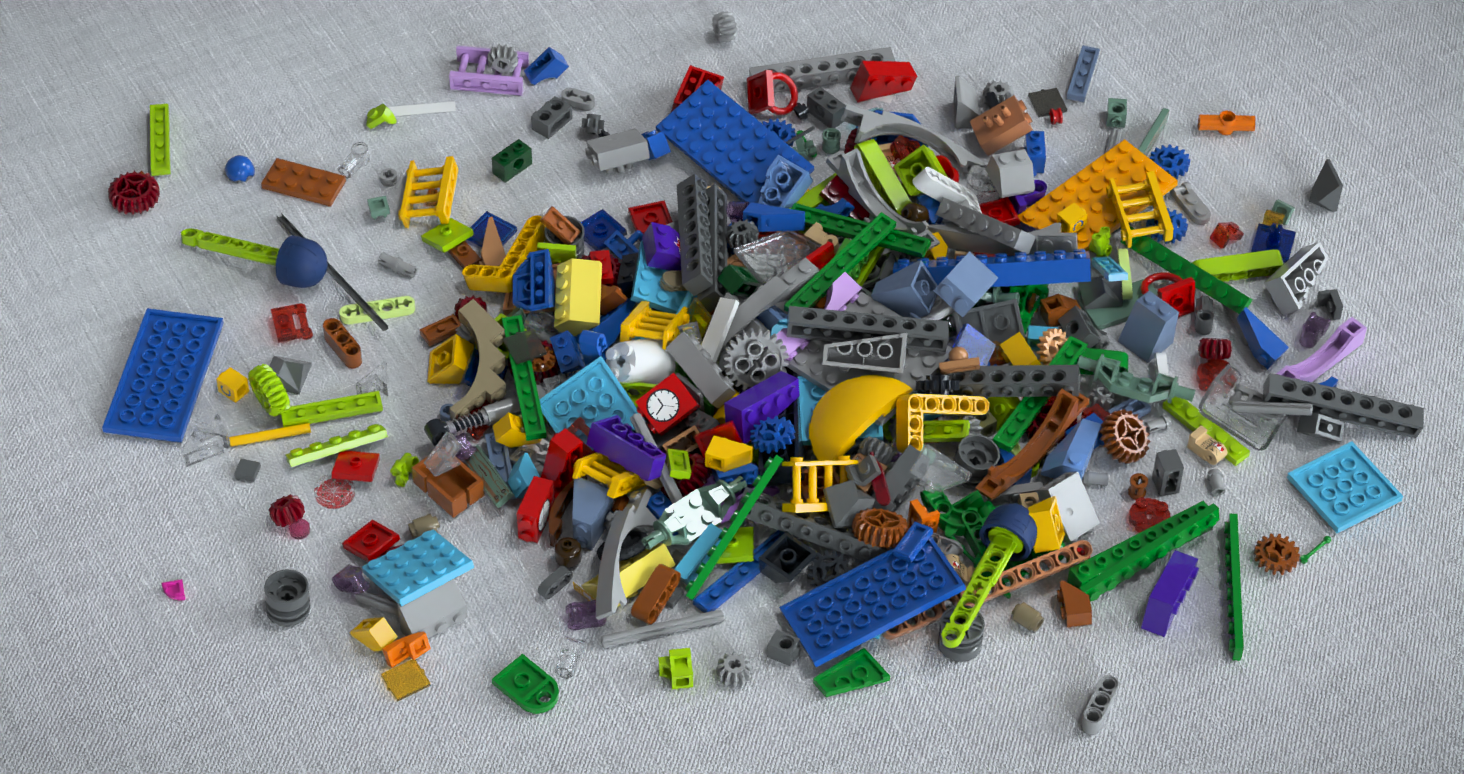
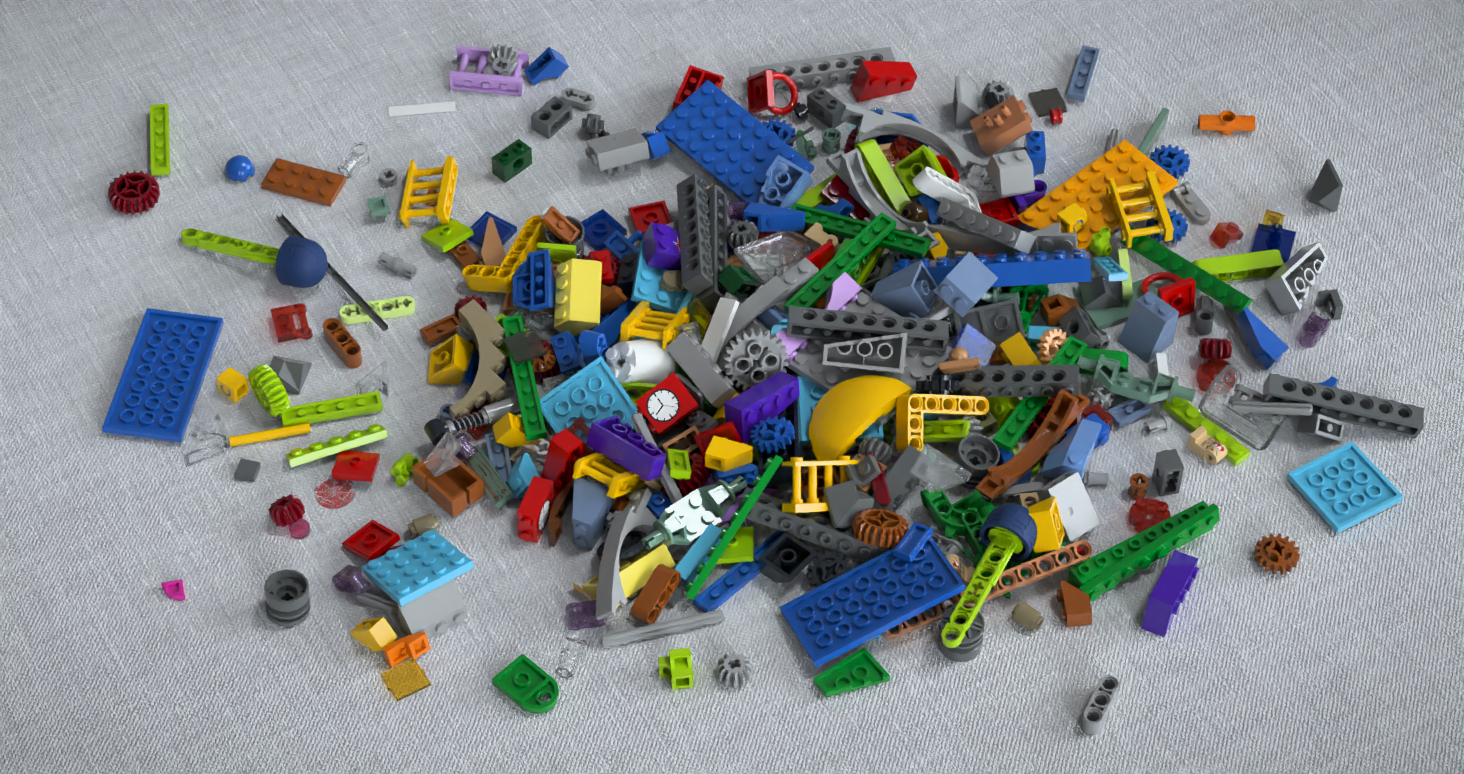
(379, 115): lime plate -> none
(555, 582): dark grey beam -> none
(568, 552): dark brown head -> none
(724, 26): light grey gear -> none
(783, 640): dark grey brick -> none
(919, 514): orange bracket -> none
(1116, 112): sand green brick -> none
(1122, 424): dark orange gear -> none
(1215, 478): light grey pin -> none
(1233, 593): green plate -> none
(1283, 208): sand green tile -> none
(1304, 558): green hinge -> none
(1340, 344): lavender arch -> none

